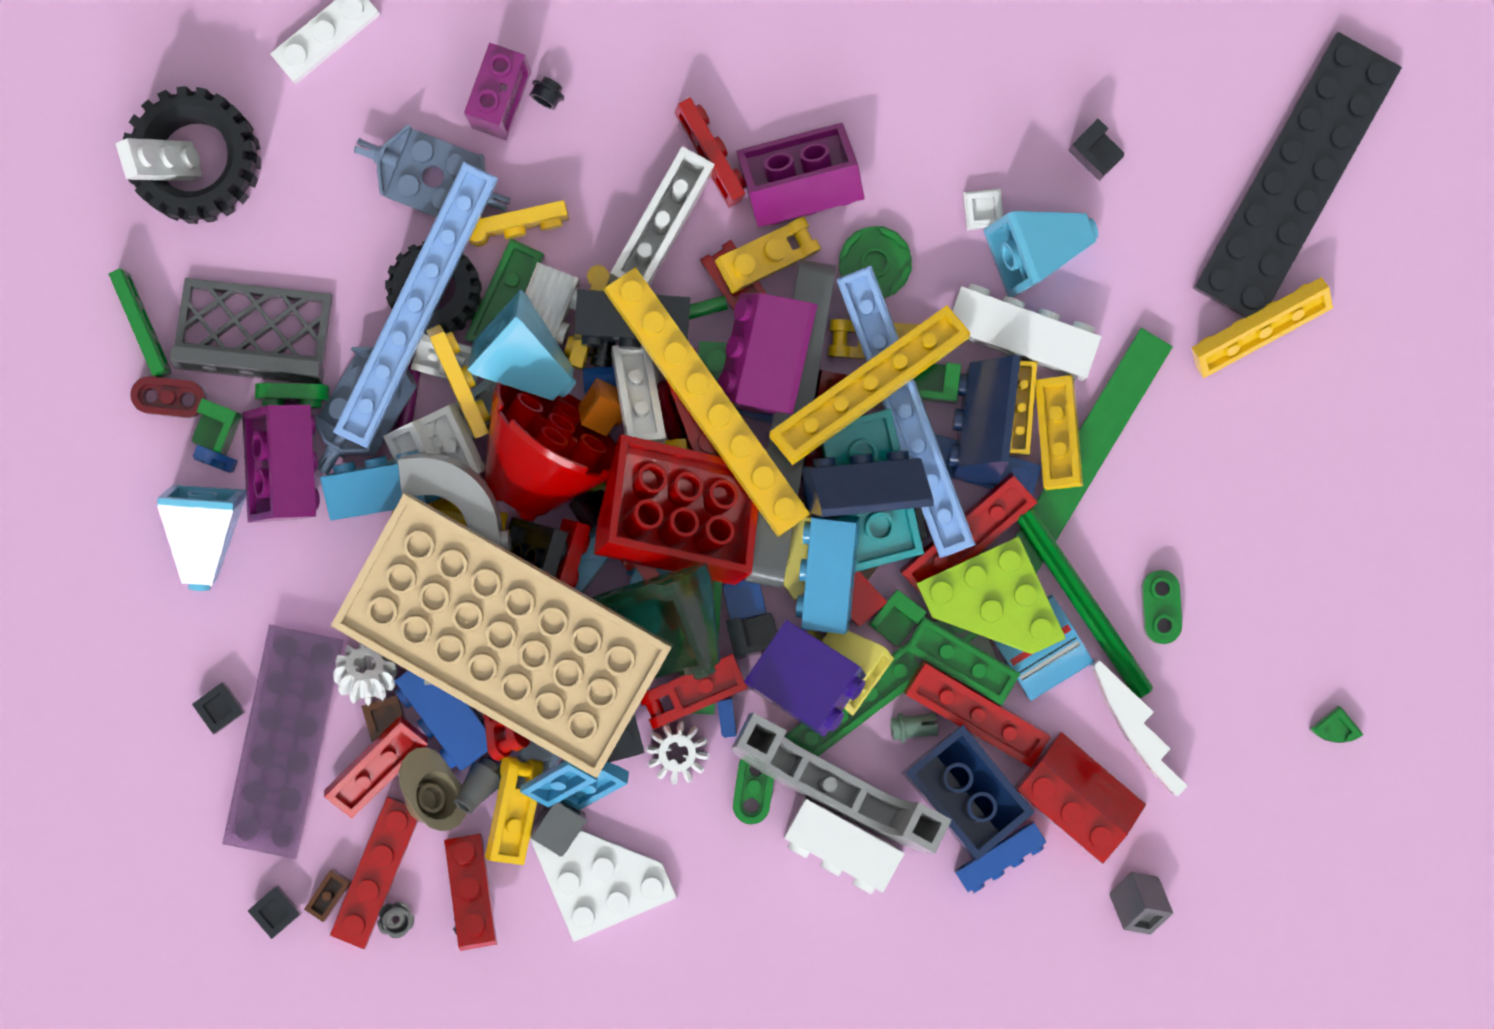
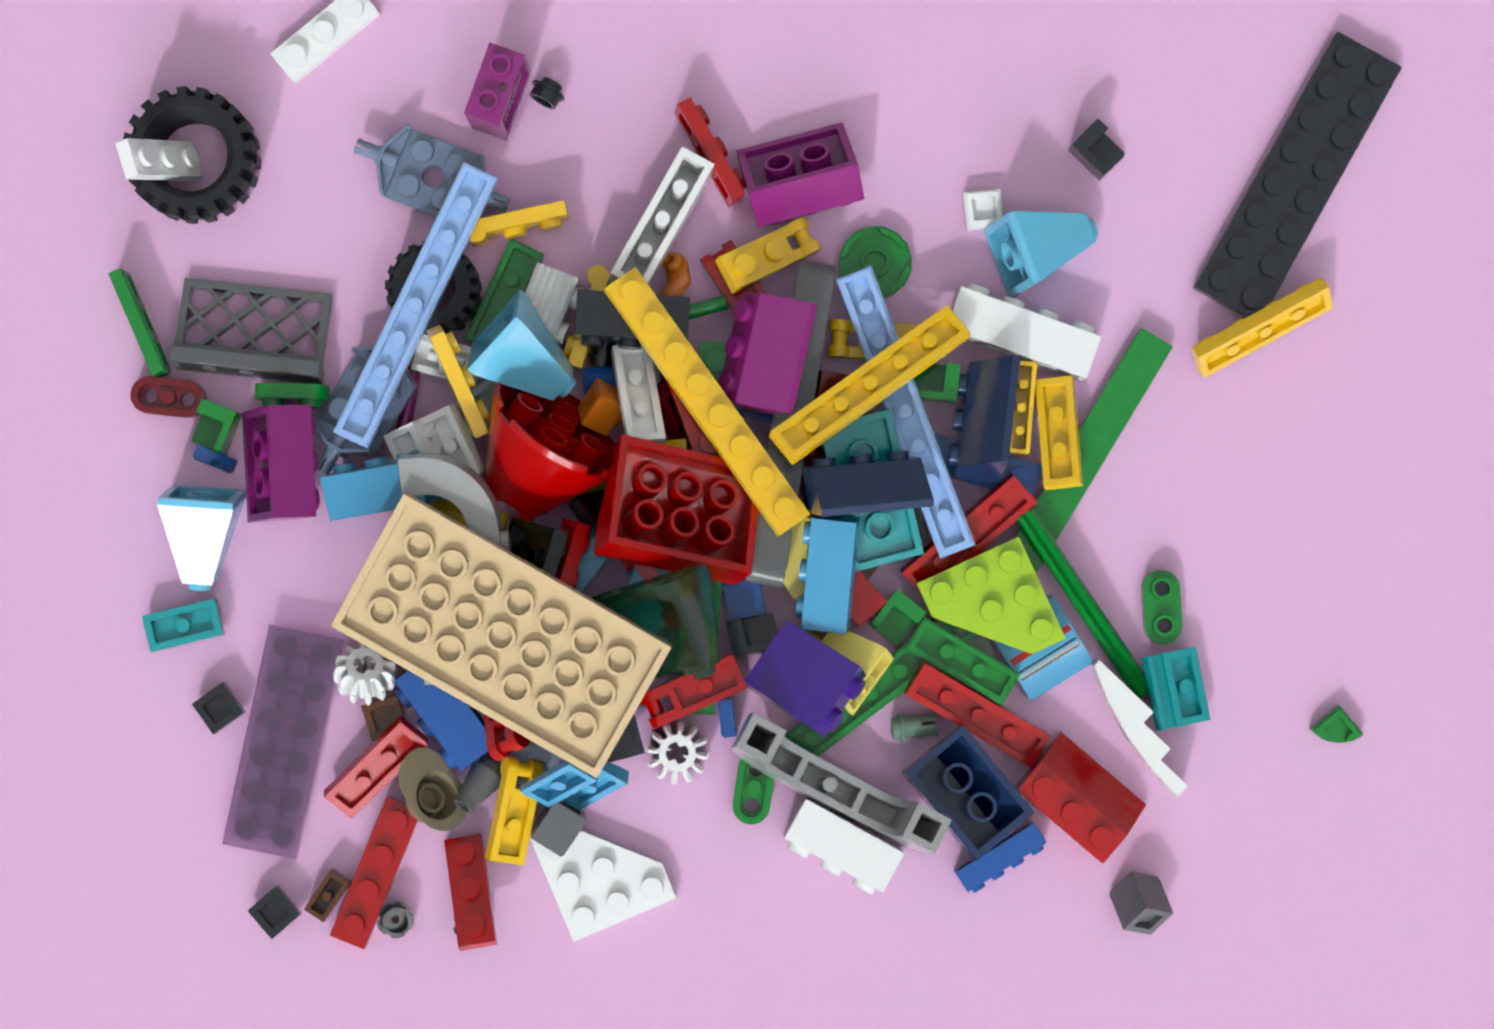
(183, 625): none -> teal plate
(677, 275): none -> orange arm
(1175, 688): none -> teal plate

